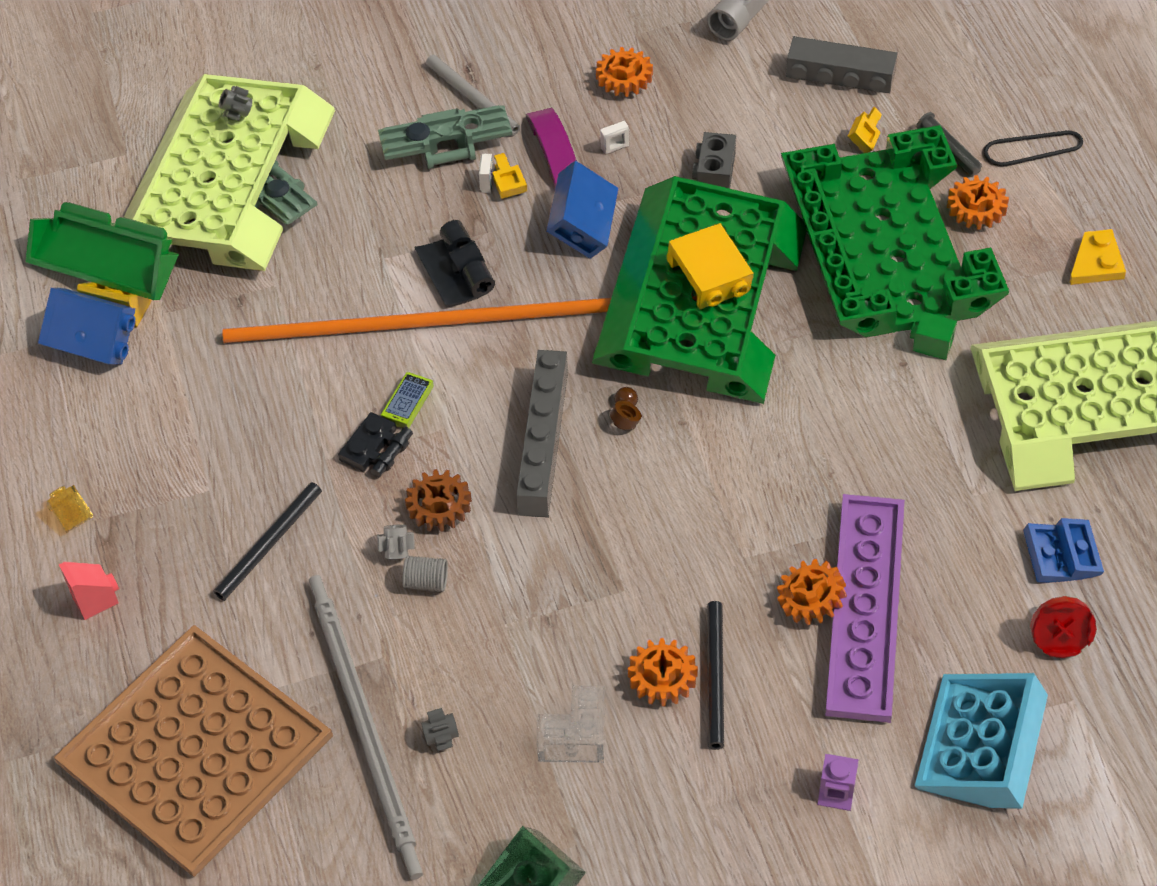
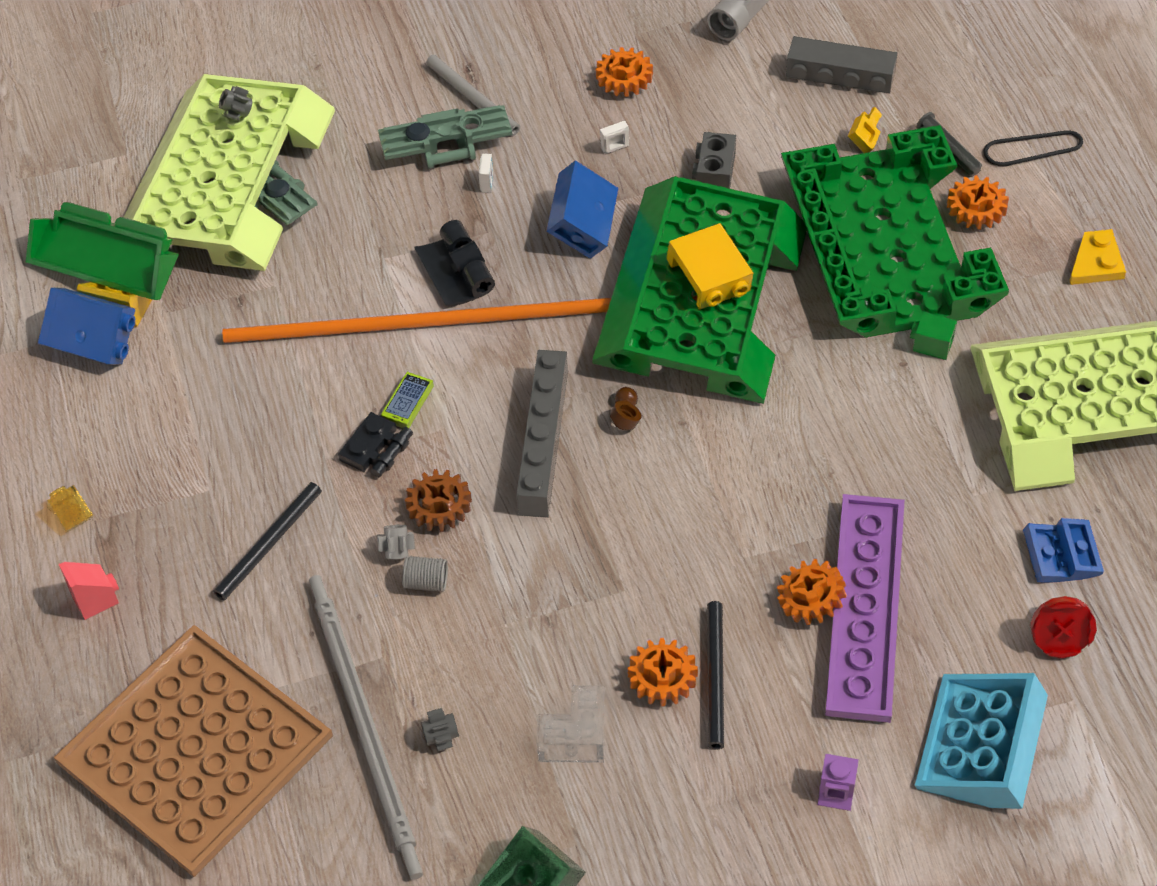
(508, 179): yellow plate -> none
(553, 140): magenta slope -> none

